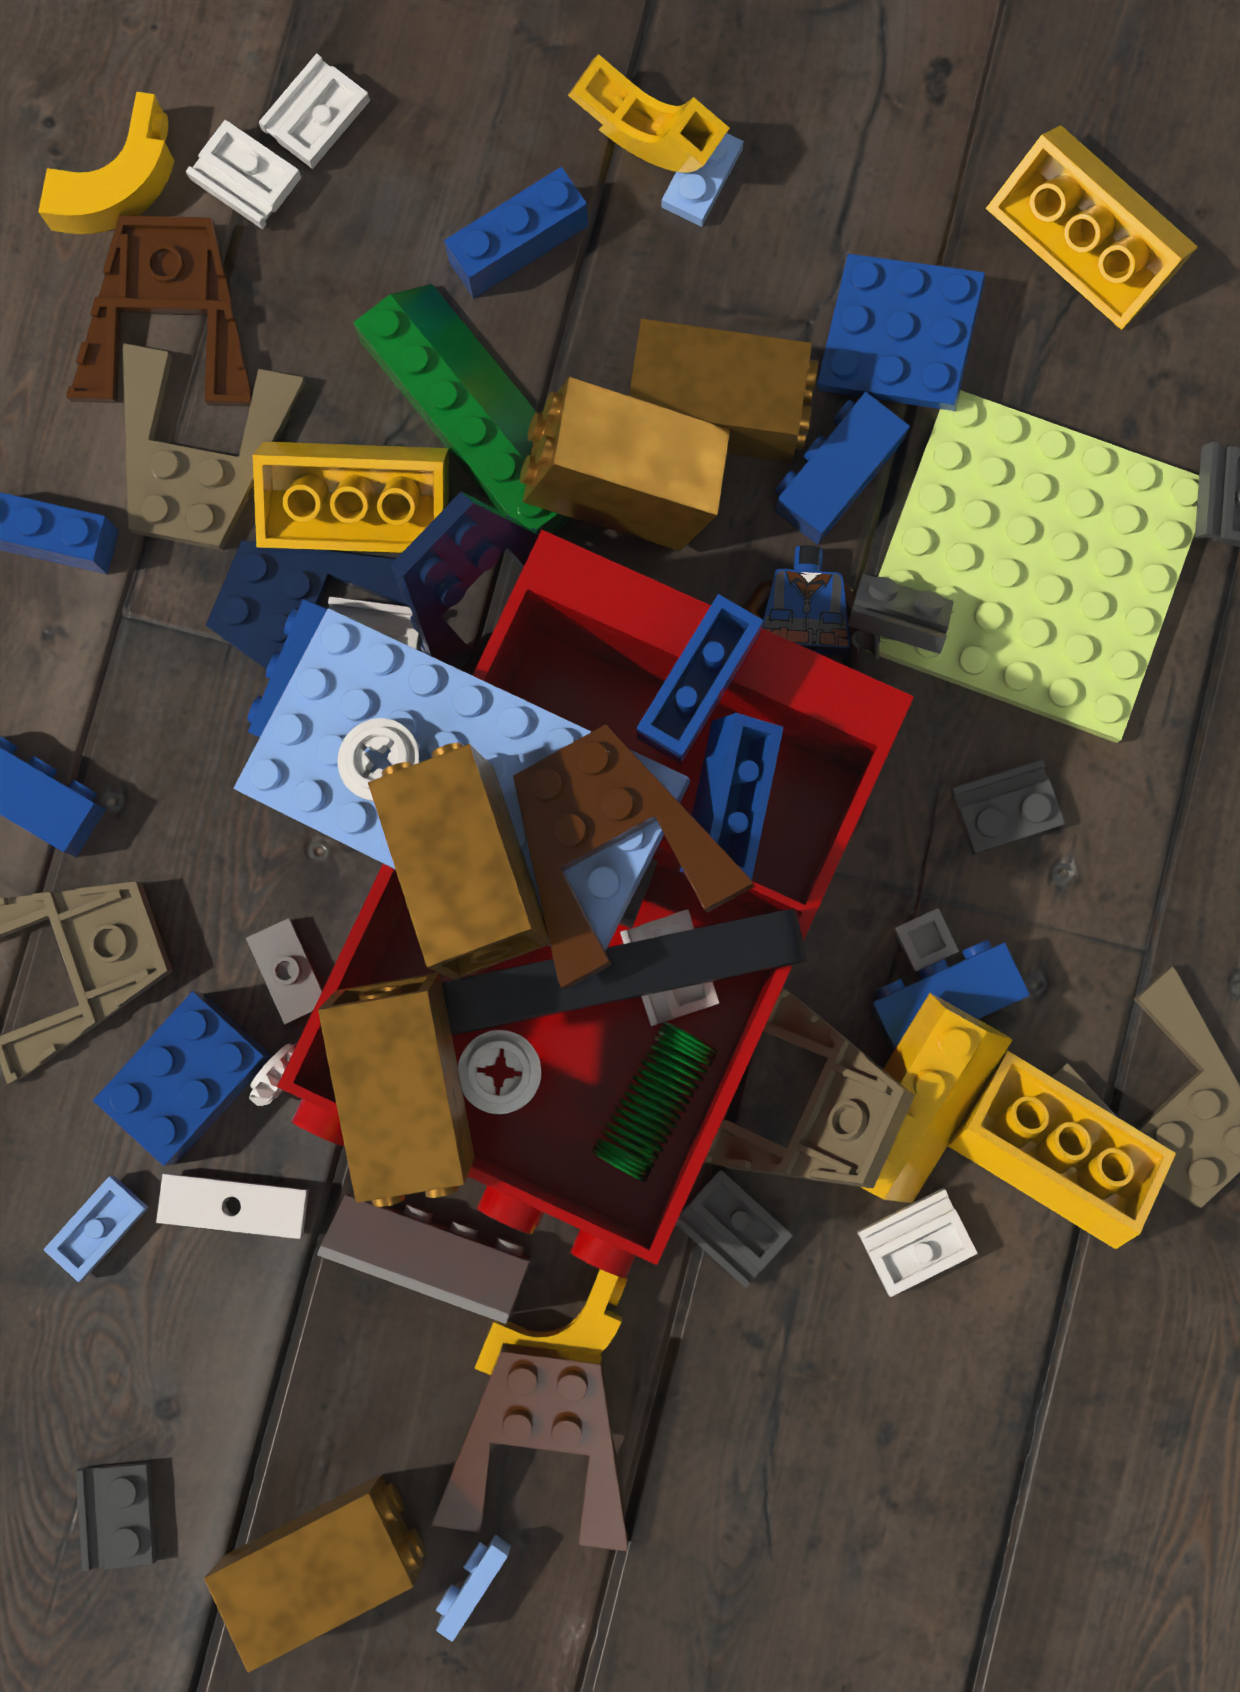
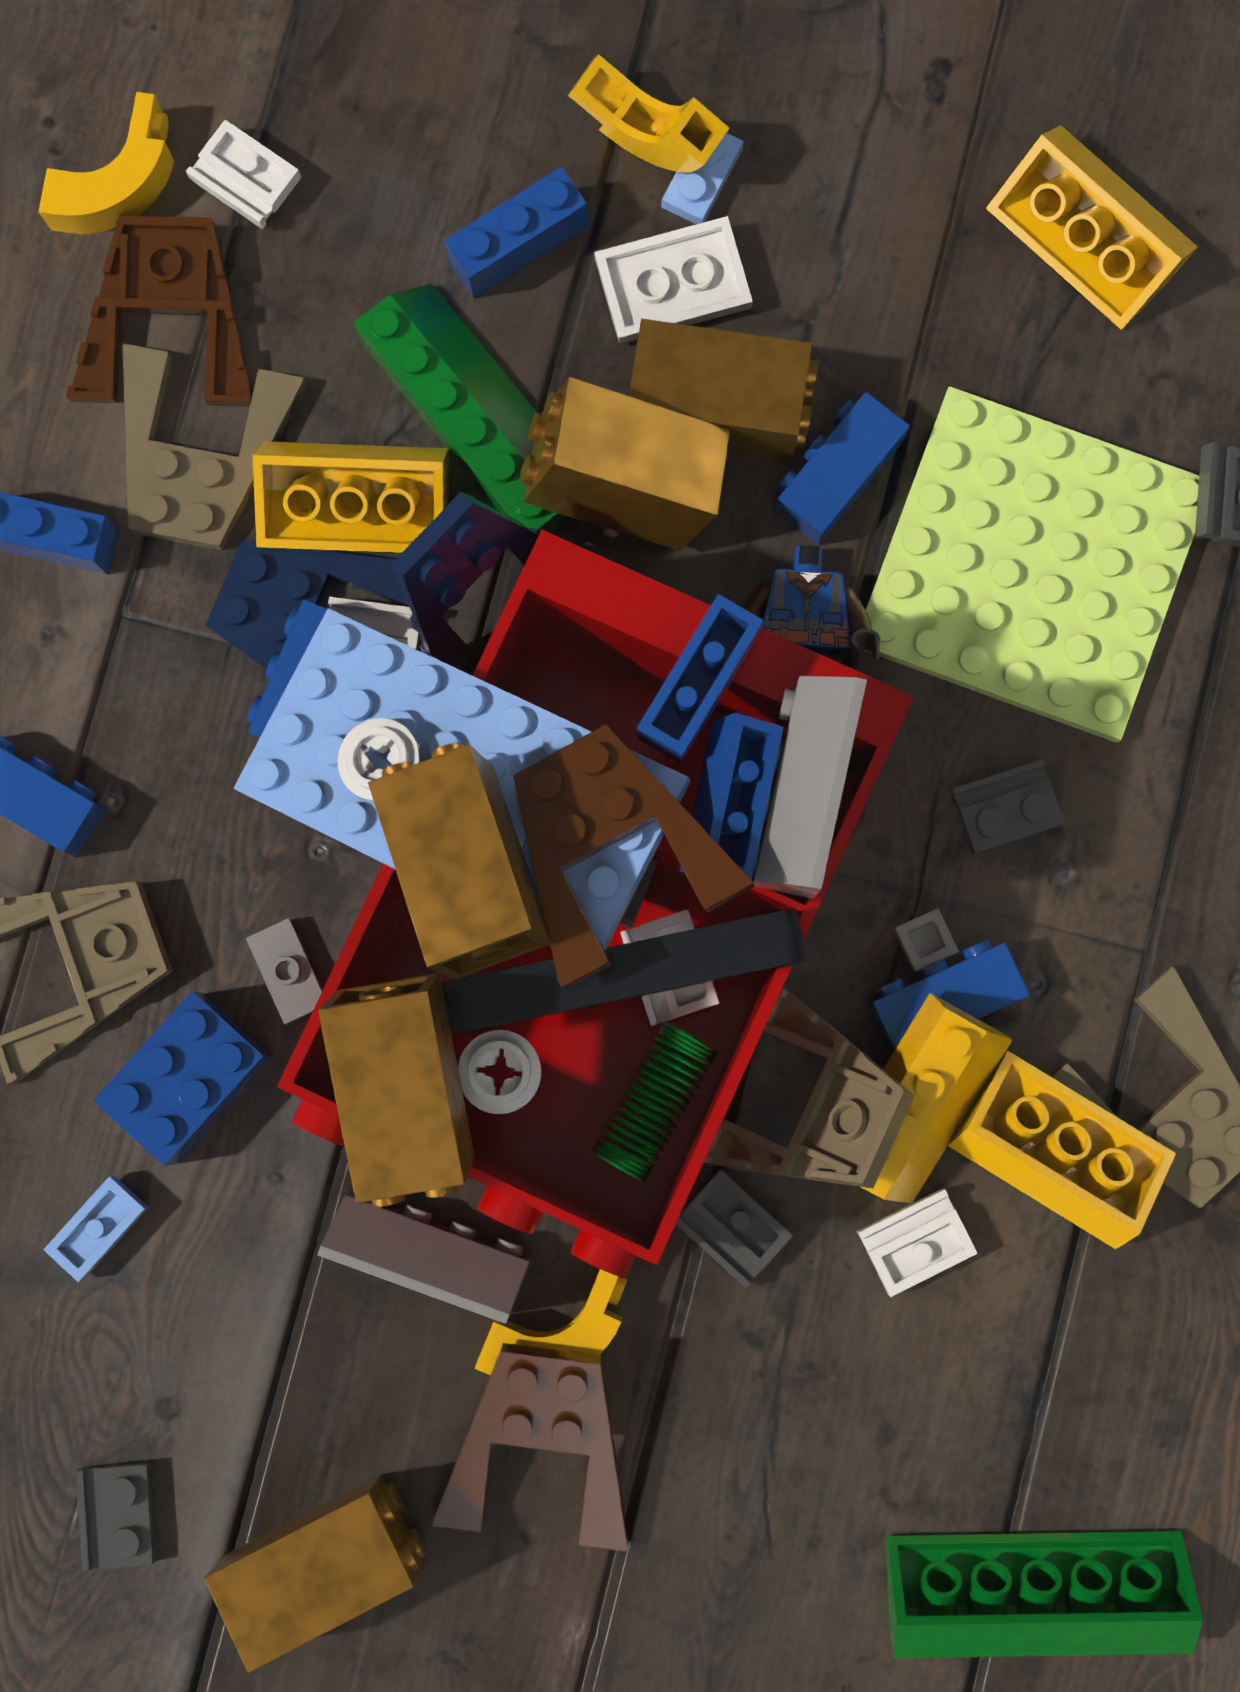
(204, 1201): white tile -> none
(267, 1079): white gear -> none
(314, 111): white plate -> none
(459, 1603): light blue plate -> none
(674, 278): none -> white plate
(808, 783): none -> light grey slope
(901, 331): blue plate -> none
(901, 613): dark grey plate -> none
(1041, 1595): none -> green slope

